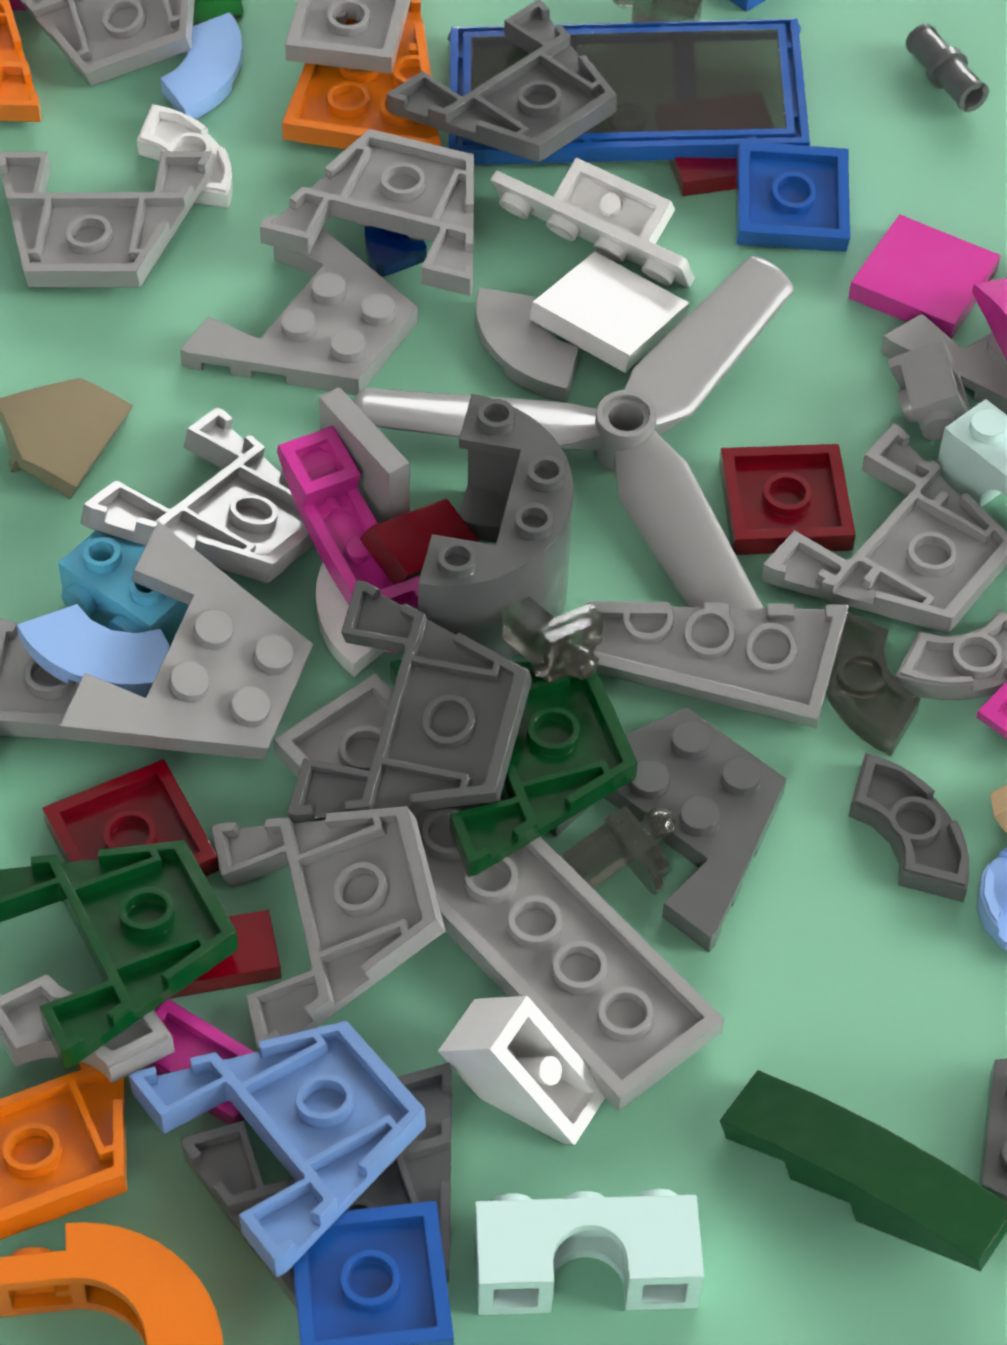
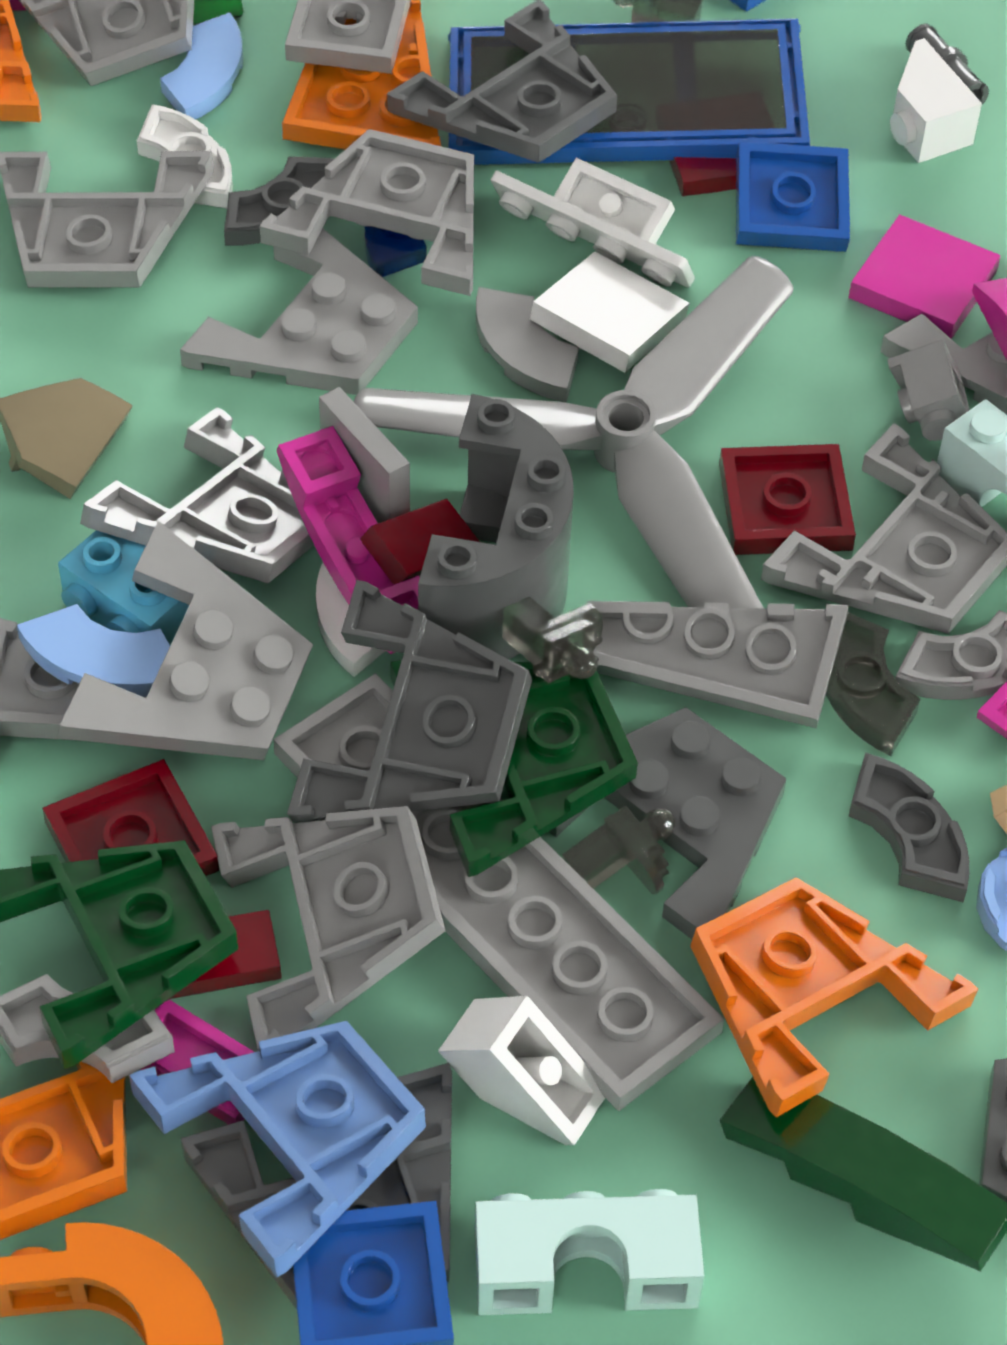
(251, 207): none -> dark grey tile
(796, 958): none -> orange wing
(933, 107): none -> white slope

